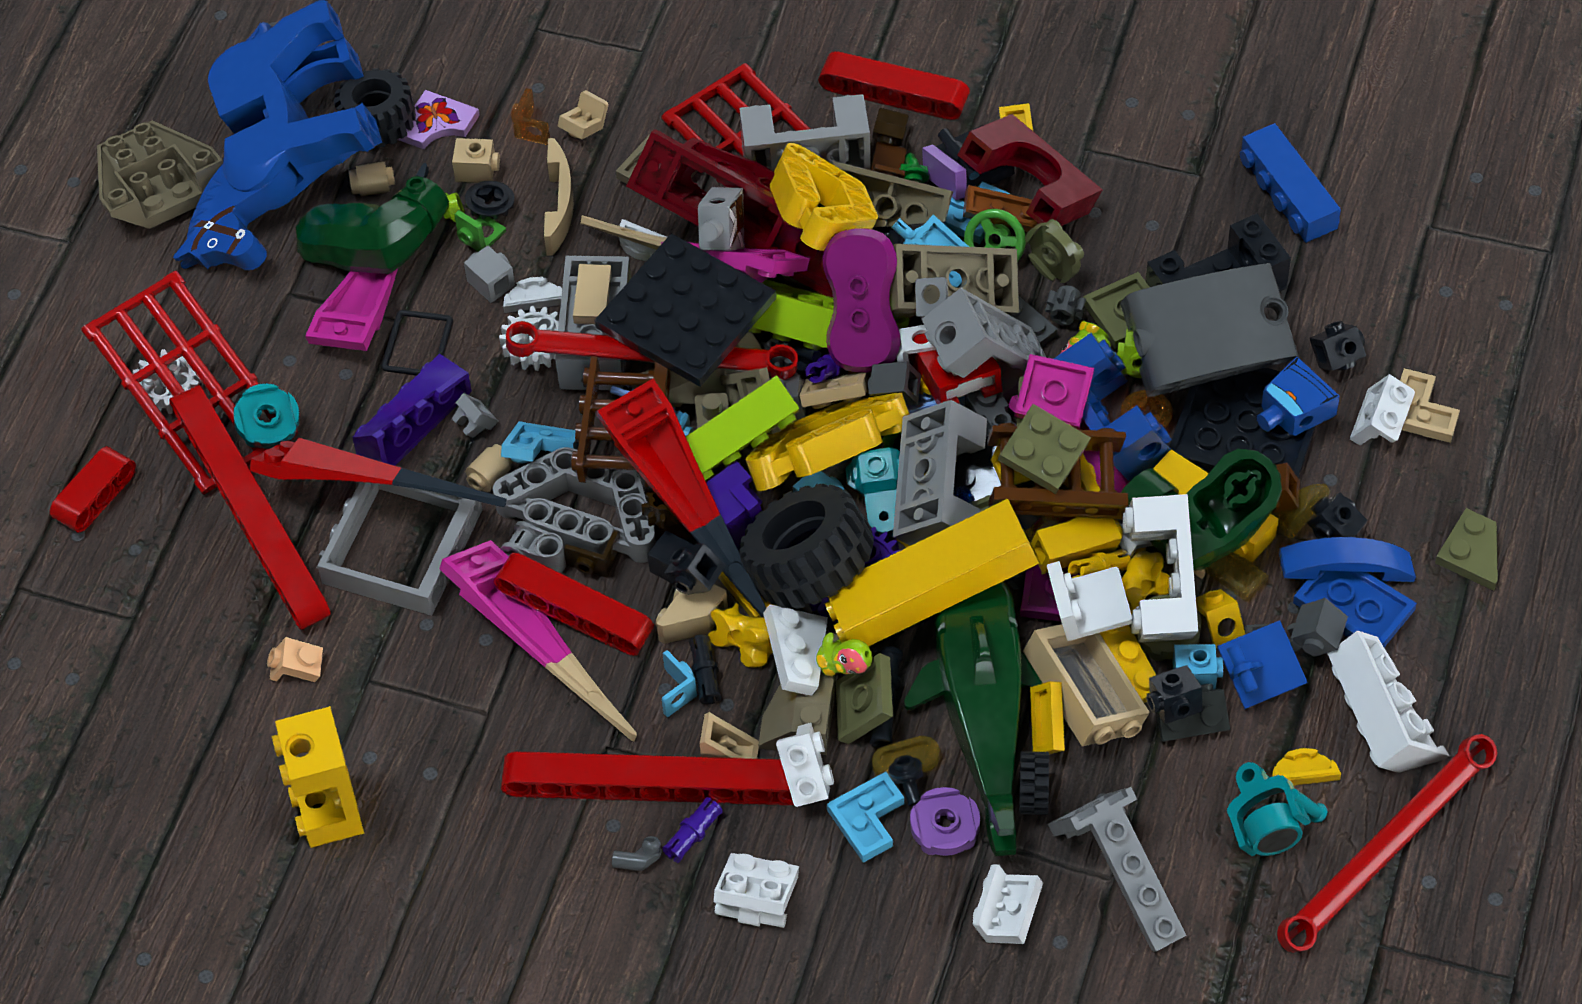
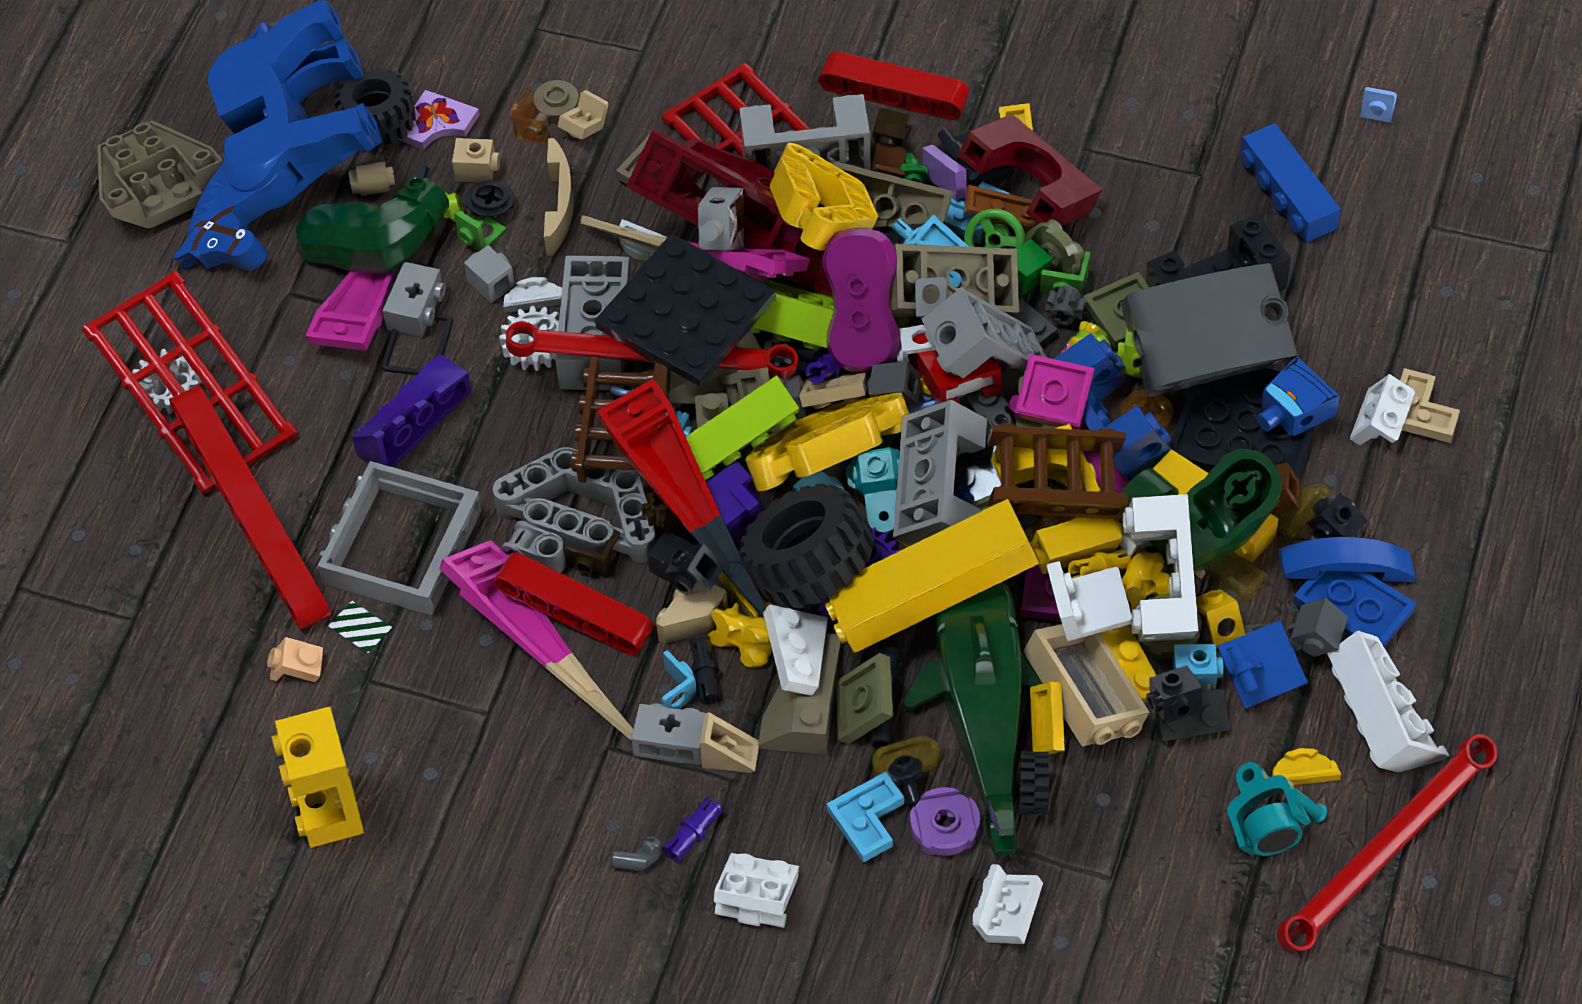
(92, 489): red beam -> none
(257, 432): teal plate -> none
(320, 462): red plate -> none
(360, 626): none -> sticker
(413, 299): none -> light grey brick
(476, 413): light grey tile -> none
(487, 469): tan brick -> none
(529, 439): medium azure plate -> none
(552, 101): none -> dark tan piece
(591, 292): tan tile -> none
(645, 778): red beam -> none
(655, 741): none -> light grey brick
(803, 766): white bracket -> none
(844, 658): animal -> none
(1030, 263): none -> green brick
(1044, 448): olive plate -> none
(1054, 280): none -> bright green bracket
(1127, 862): light grey bracket -> none
(1338, 346): black brick -> none
(1378, 104): none -> light blue bracket
(1472, 549): olive wing -> none

